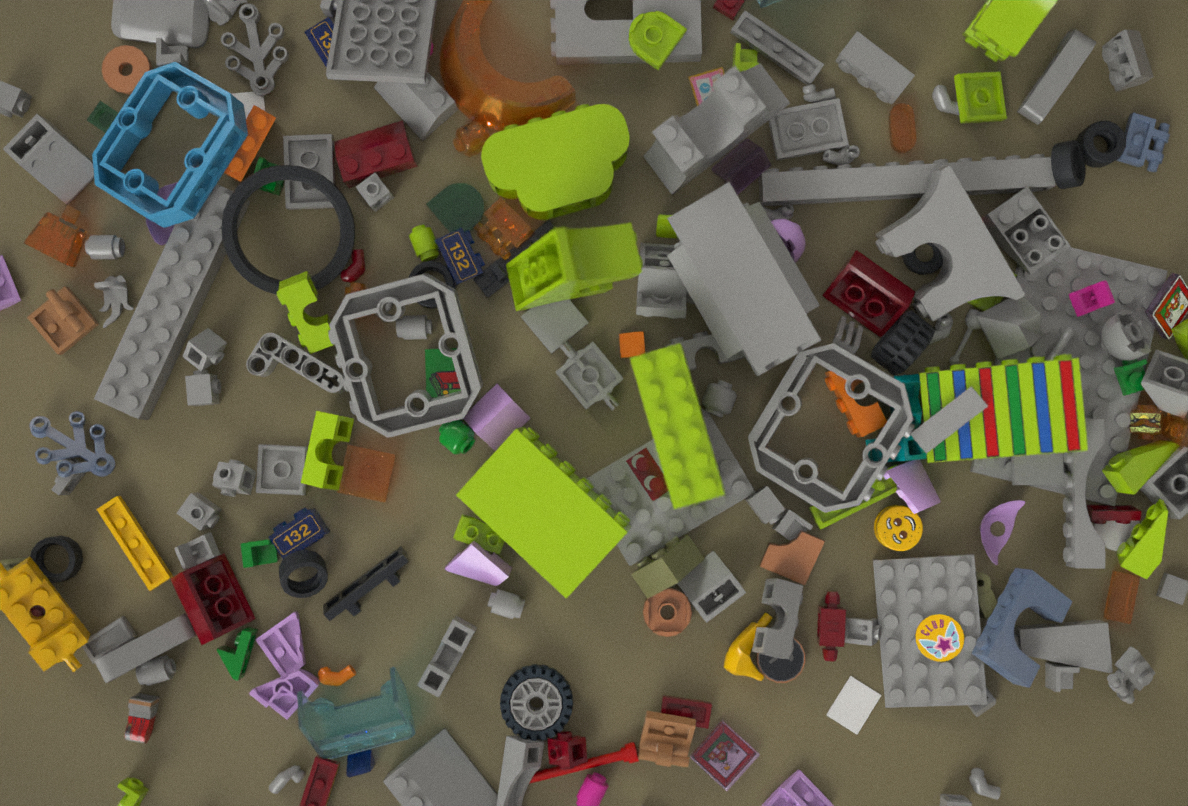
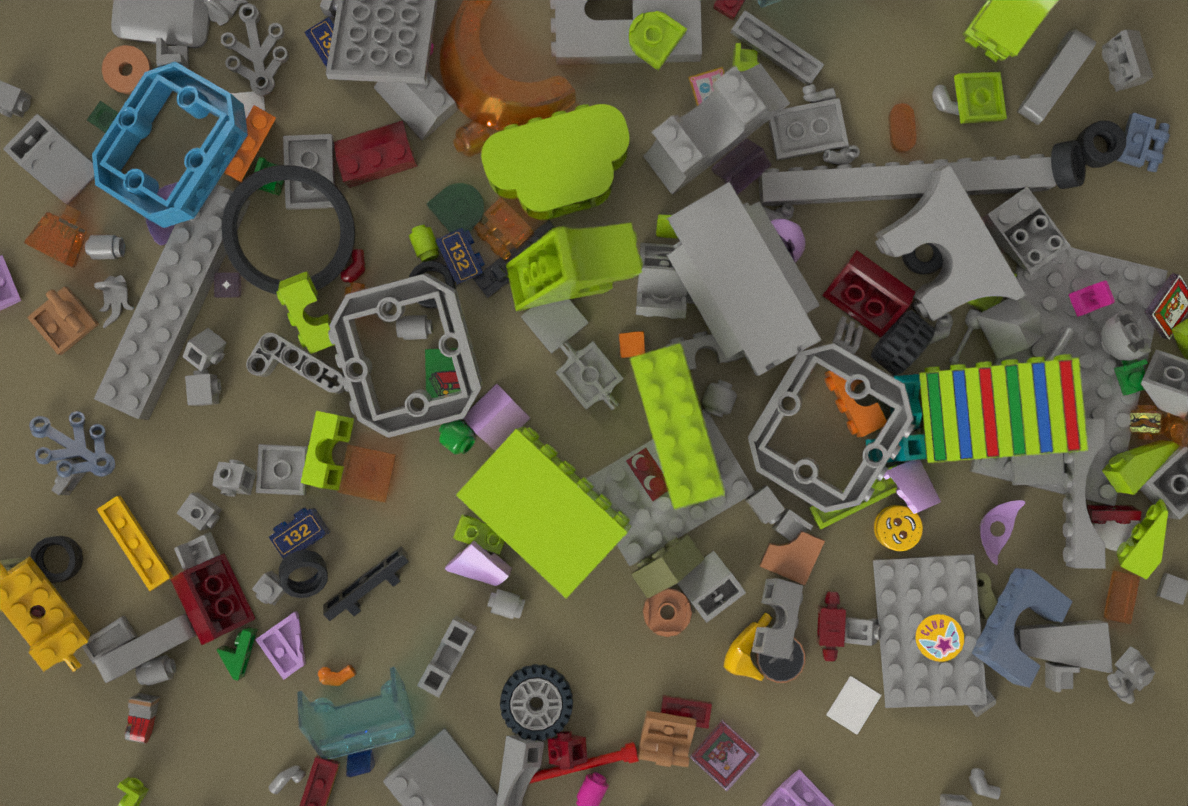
(227, 285): none -> tile
(258, 553): green panel -> none
(269, 588): none -> light grey brick
(282, 692): lavender slope -> none
(374, 192): light grey brick -> none
(874, 68): light grey brick -> none
(949, 419): light grey tile -> none

